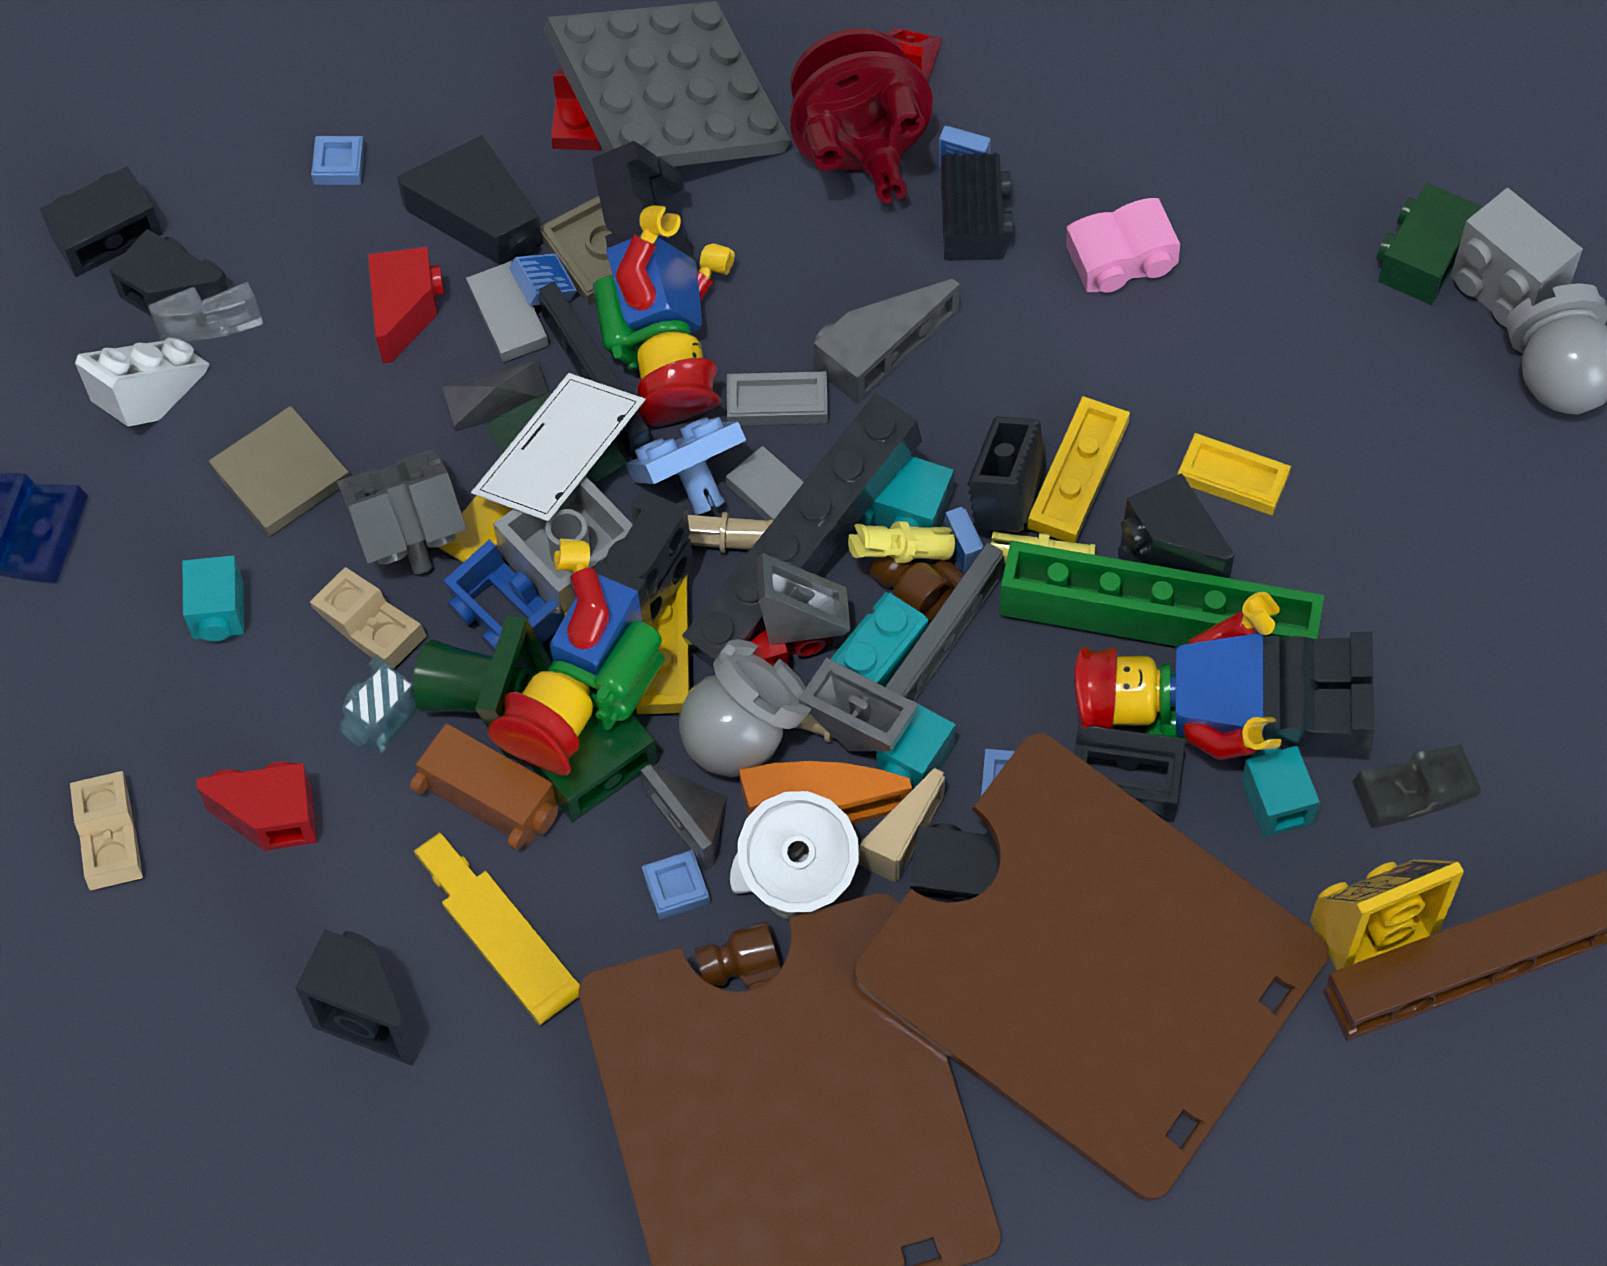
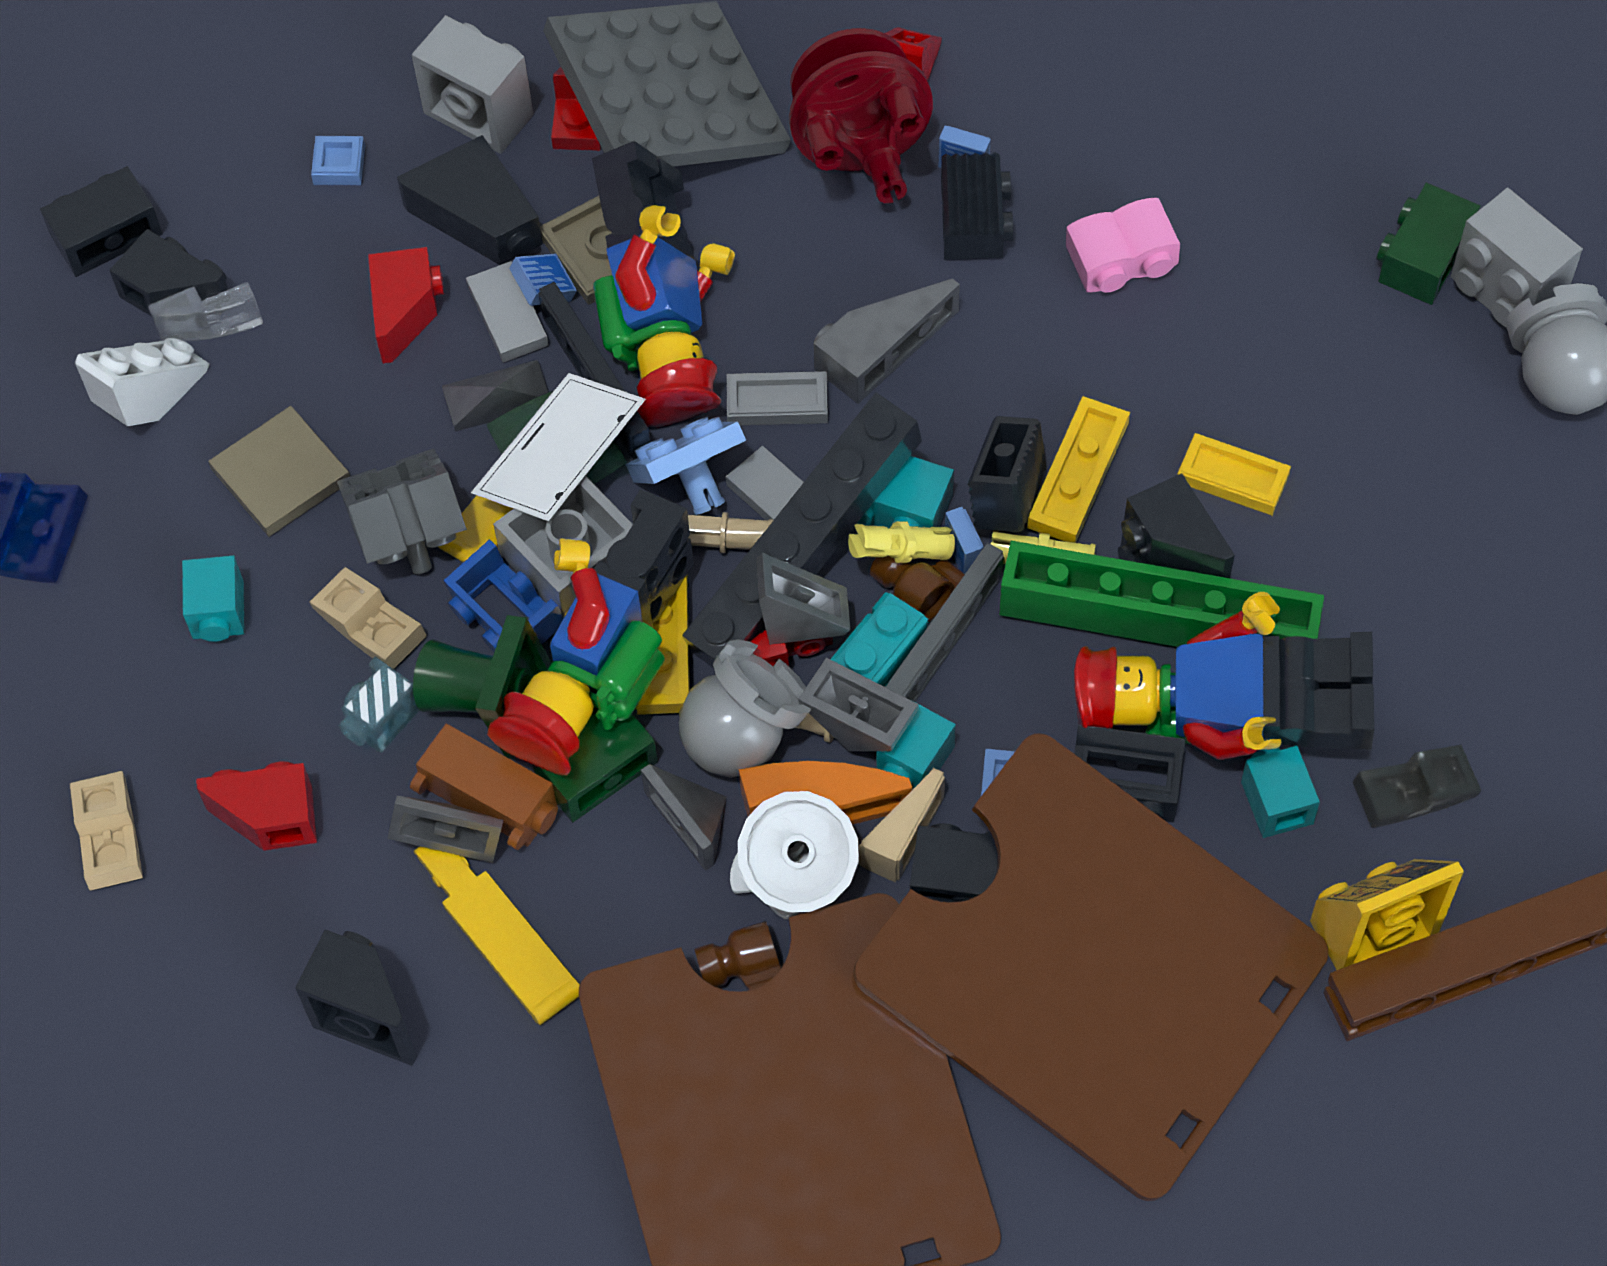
(445, 828): none -> flat silver slope
(473, 83): none -> light grey brick
(675, 885): medium blue tile -> none

